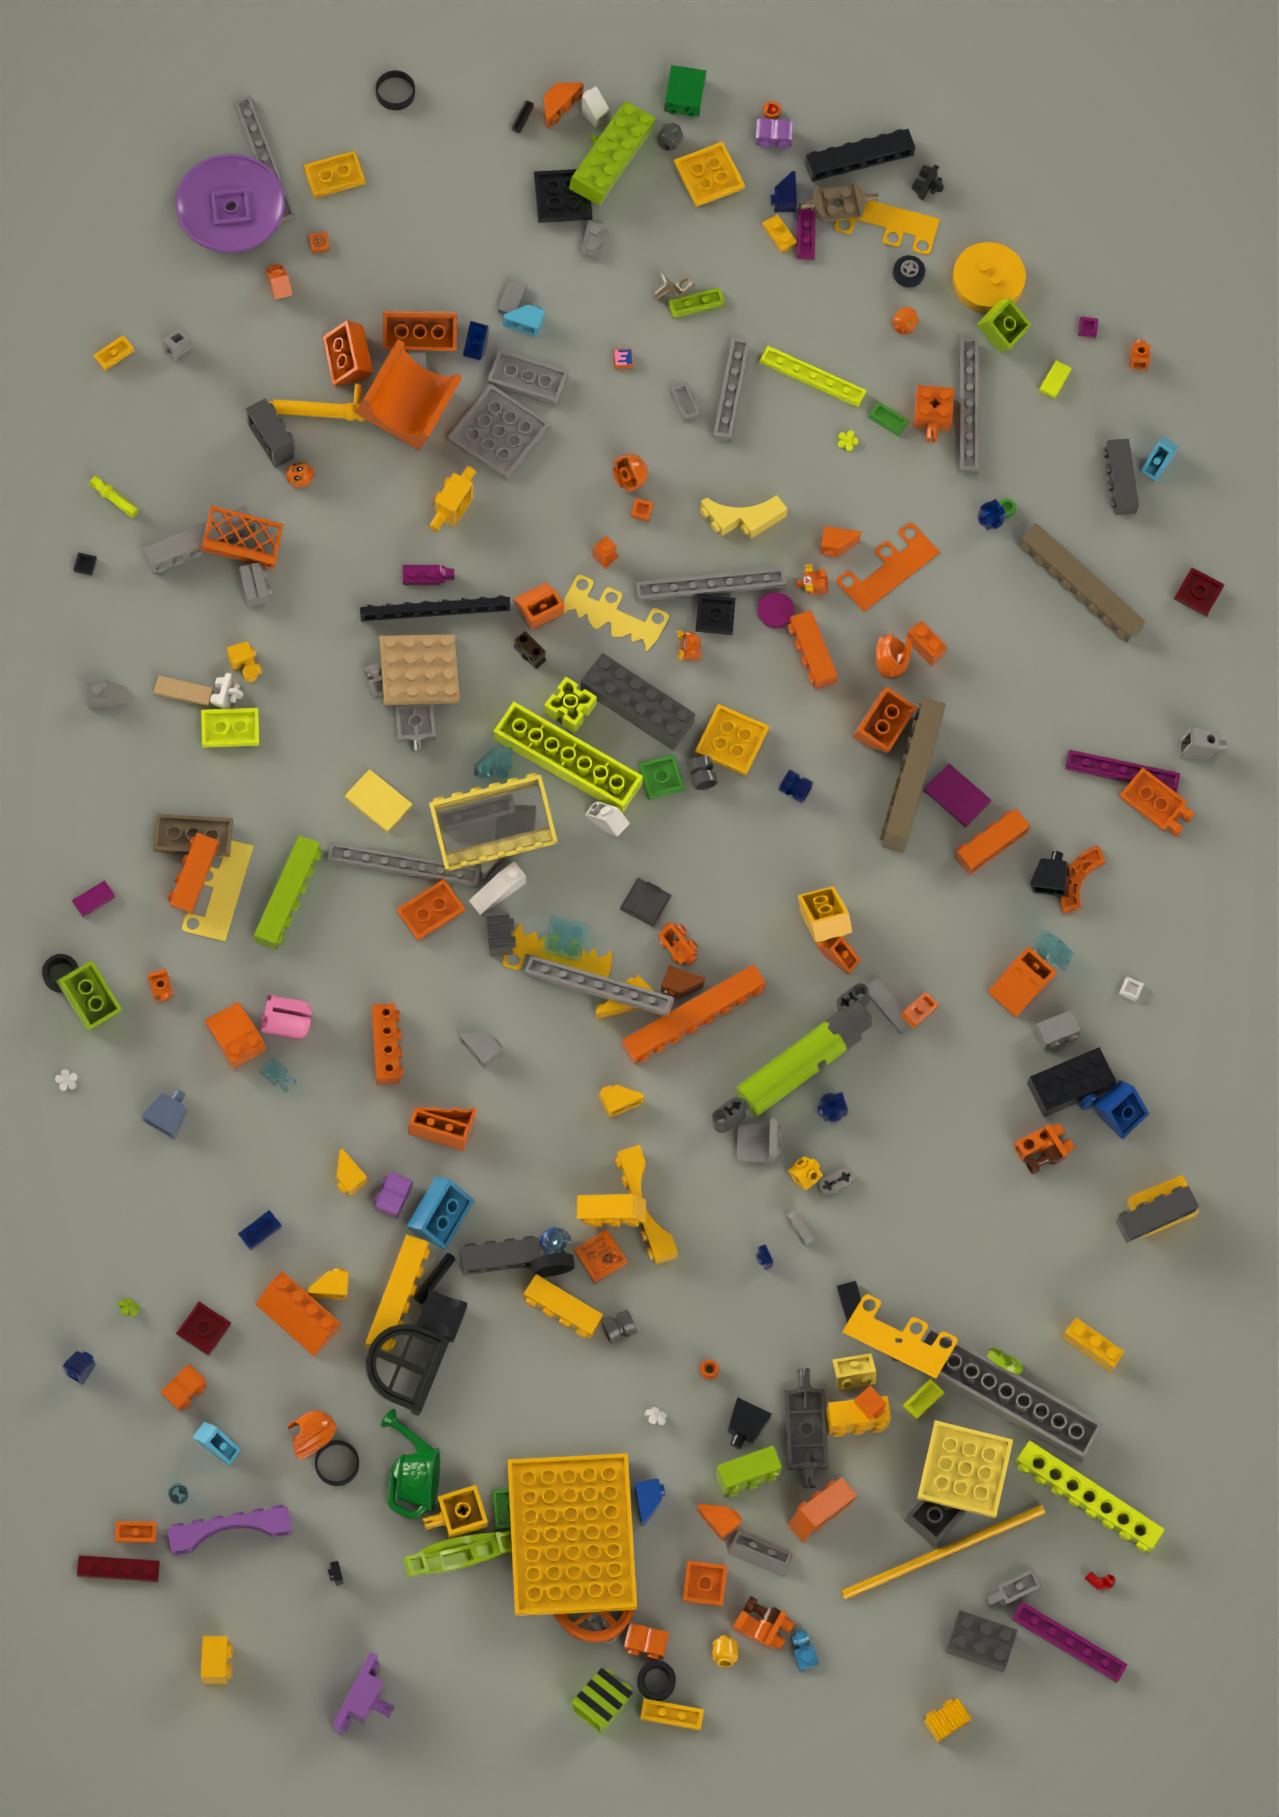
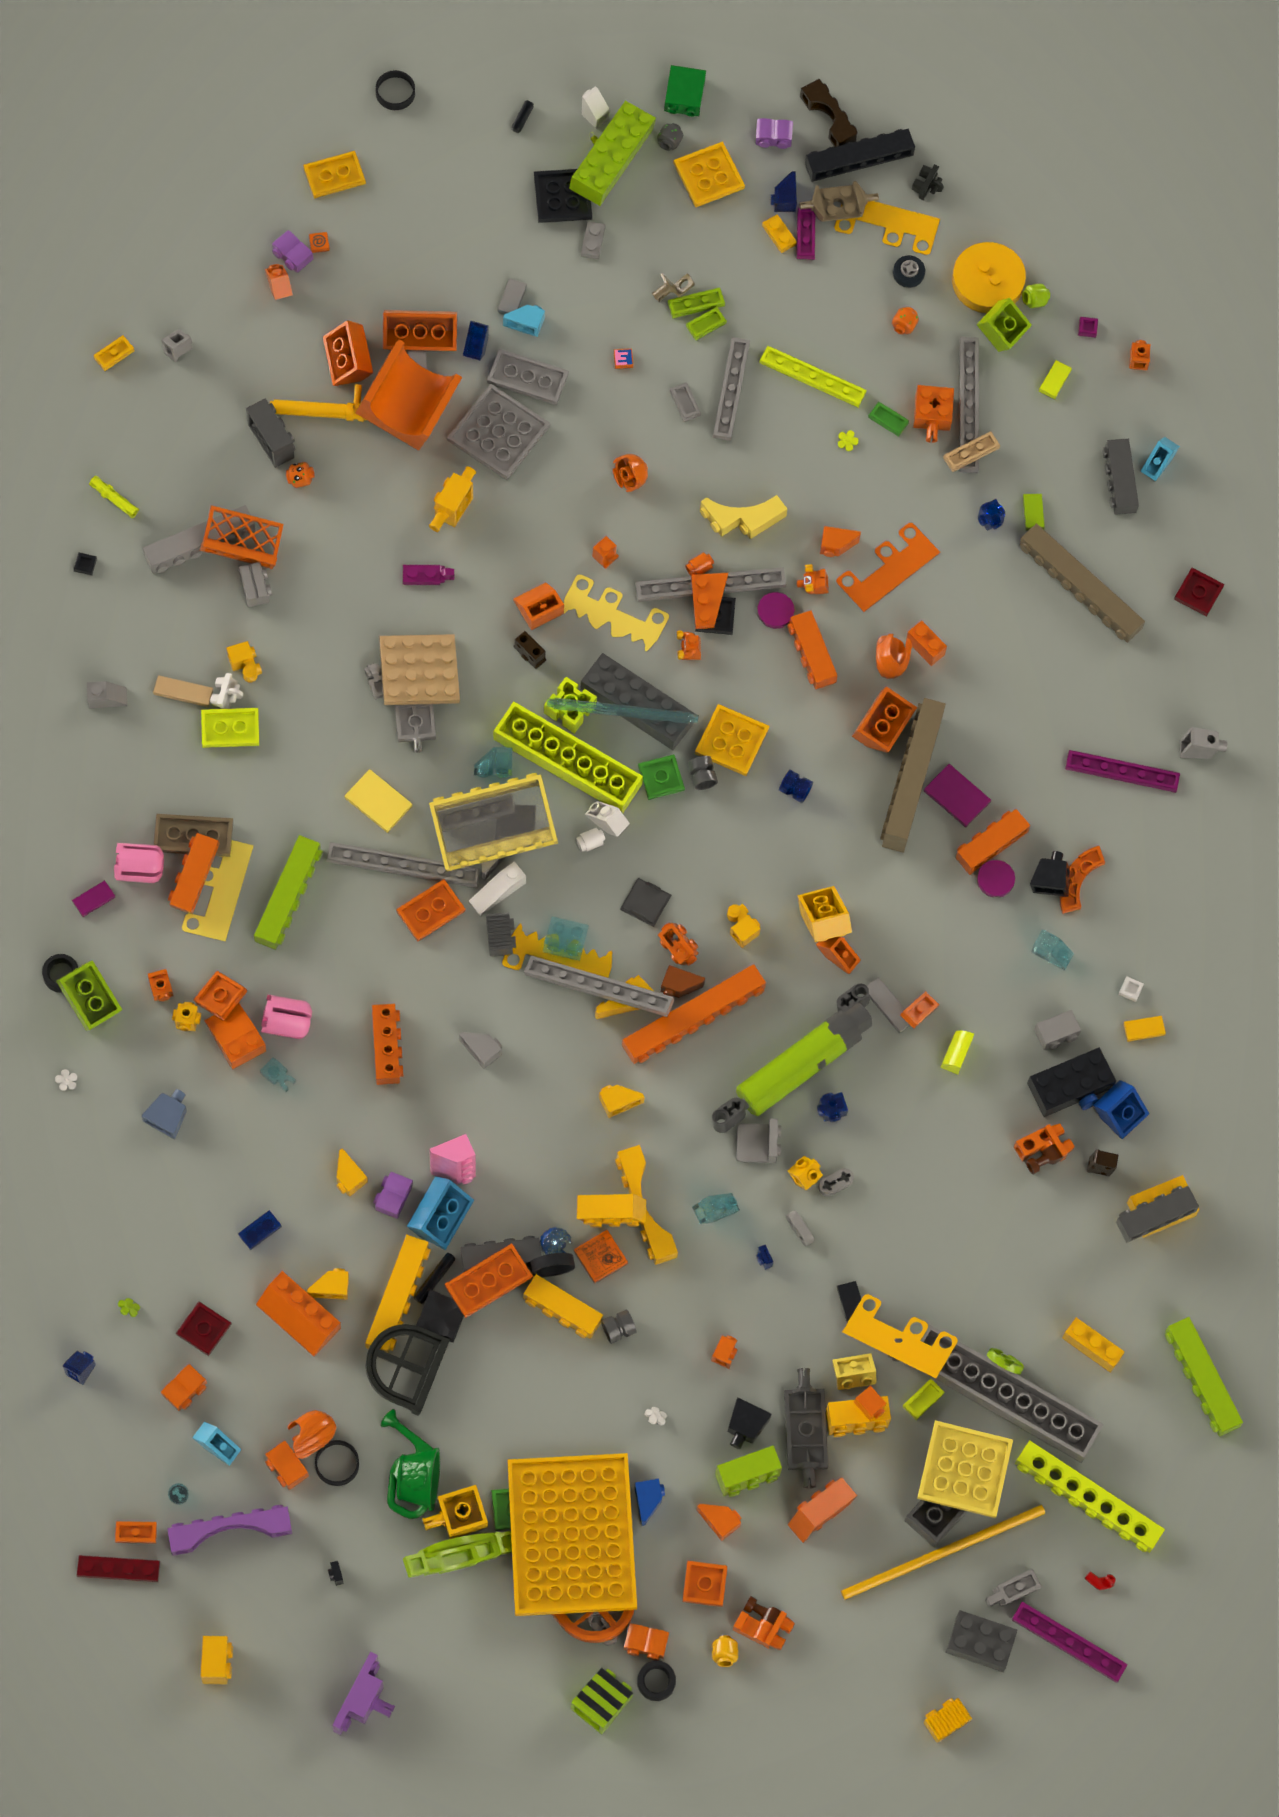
(139, 863): none -> bright pink cylinder
(189, 1022): none -> yellow brick
(220, 995): none -> orange tile
(227, 181): medium lavender dish -> none
(260, 146): light grey tile -> none
(286, 1465): none -> orange brick
(292, 251): none -> medium lavender brick
(429, 609): black plate -> none
(443, 1126): orange wedge -> none
(454, 1160): none -> bright pink slope
(488, 1280): none -> orange tile
(560, 100): orange slope -> none
(590, 840): none -> white brick
(622, 710): none -> clear light blue piece
(642, 509): orange plate -> none
(672, 1714): yellow plate -> none
(700, 564): none -> orange brick
(706, 323): none -> lime tile
(707, 597): none -> orange wing
(709, 1363): orange plate -> none
(715, 1208): none -> clear light blue slope
(724, 1351): none -> orange brick
(746, 928): none -> yellow brick
(760, 1553): light grey slope -> none
(772, 110): orange tile -> none
(805, 1655): dark azure plate -> none
(817, 97): none -> dark brown arch
(957, 1051): none -> neon yellow brick
(971, 451): none -> tan tile
(996, 878): none -> magenta tile
(1009, 507): bright green tile -> none
(1022, 981): orange slope -> none
(1033, 510): none -> lime tile
(1036, 295): none -> lime head
(1102, 1163): none -> dark brown piece
(1144, 1028): none -> yellow tile
(1156, 802): orange tile -> none
(1204, 1377): none -> lime brick

